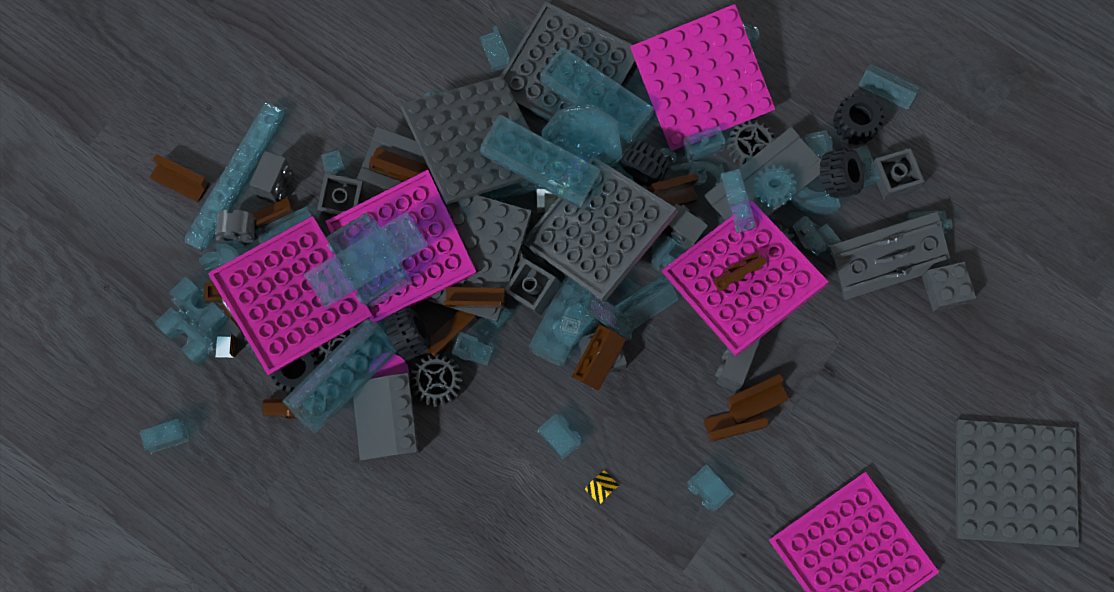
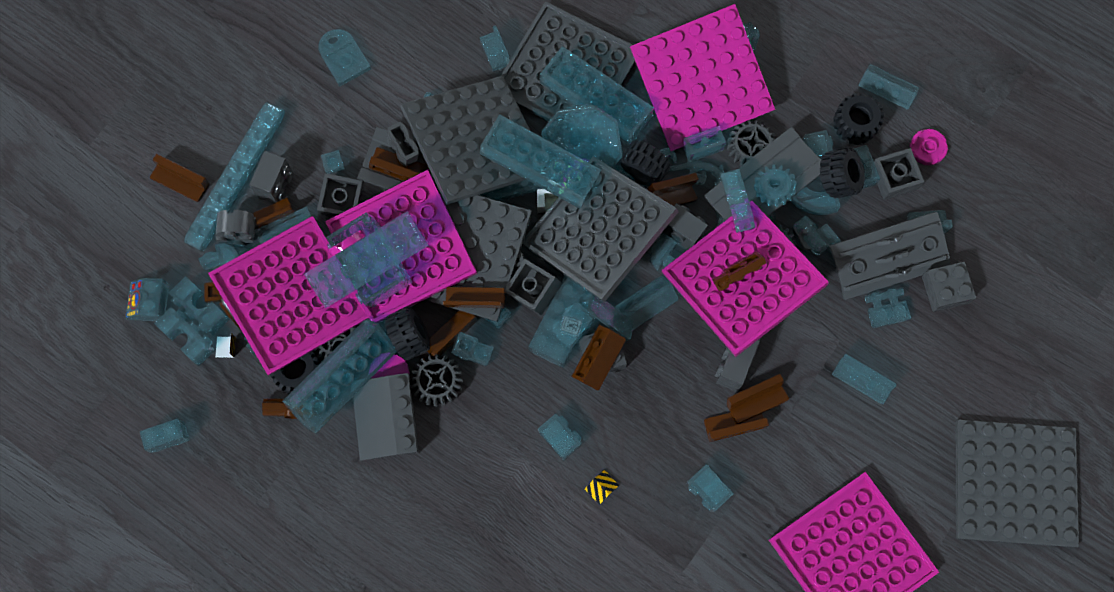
(147, 299): none -> clear light blue slope
(343, 57): none -> clear light blue tile
(346, 243): none -> dark pink tile
(405, 147): none -> dark grey brick
(863, 379): none -> clear light blue panel
(889, 313): none -> clear light blue plate
(929, 147): none -> dark pink tile

